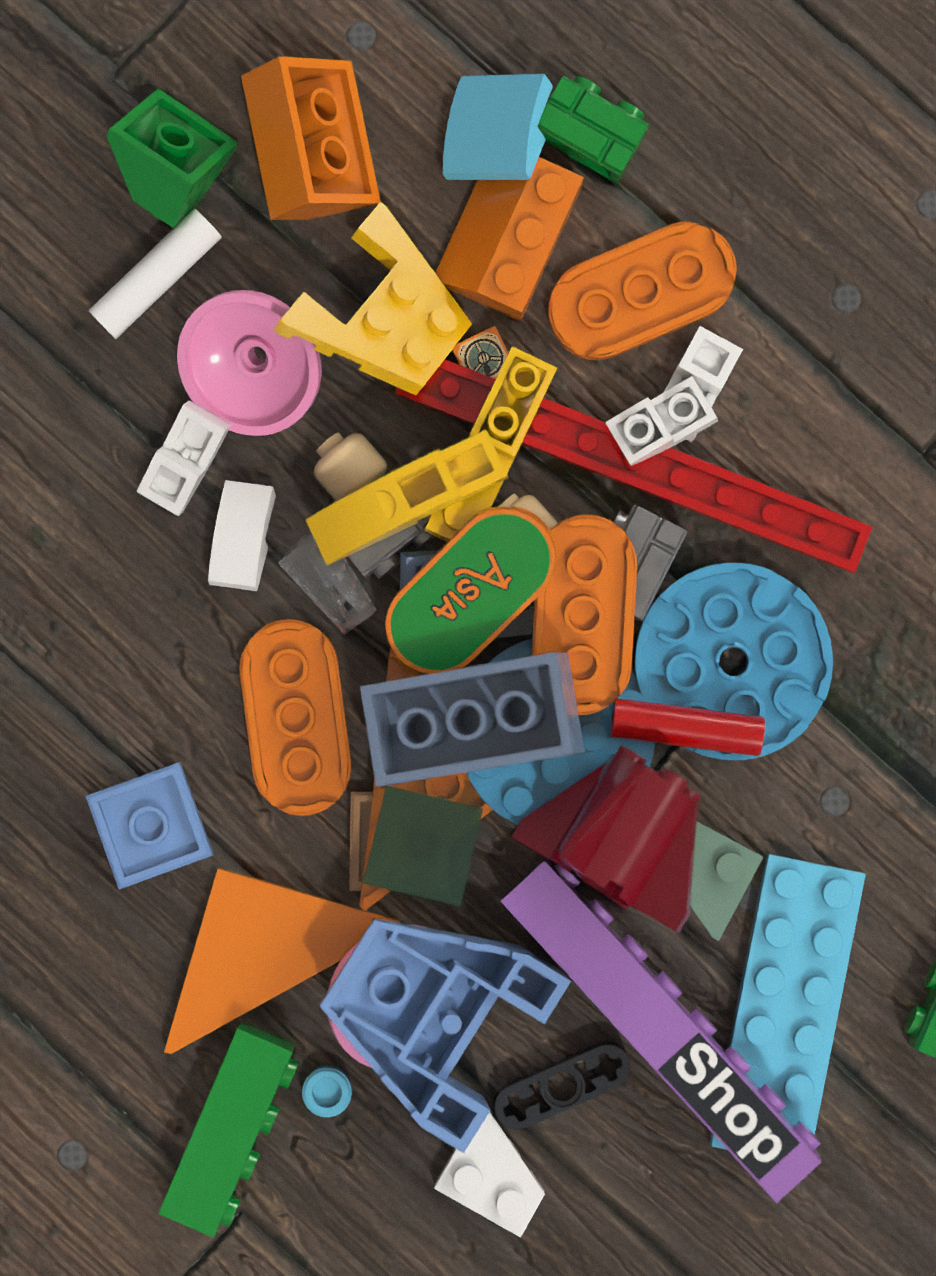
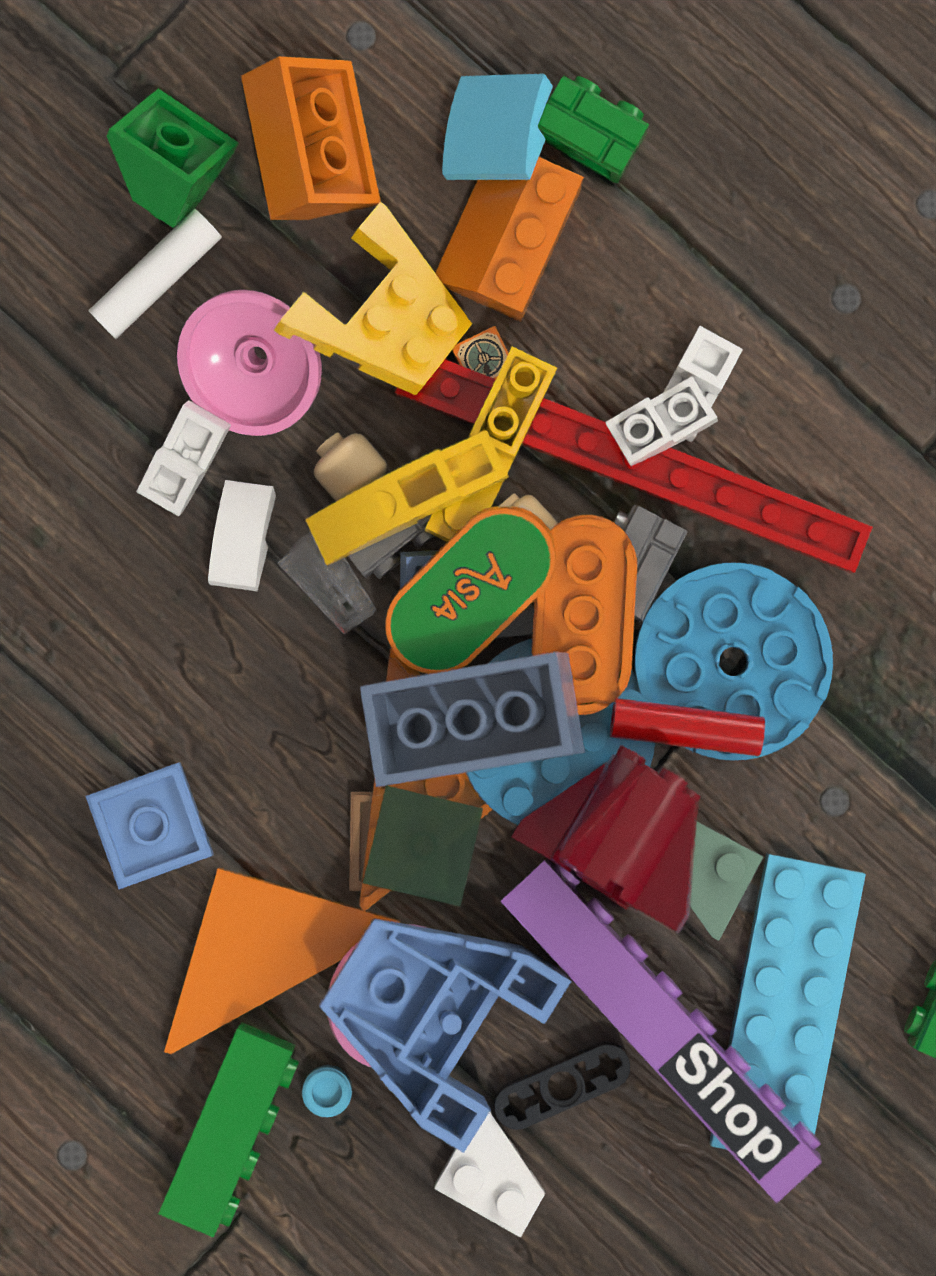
(295, 717): orange tile -> none
(642, 290): orange tile -> none

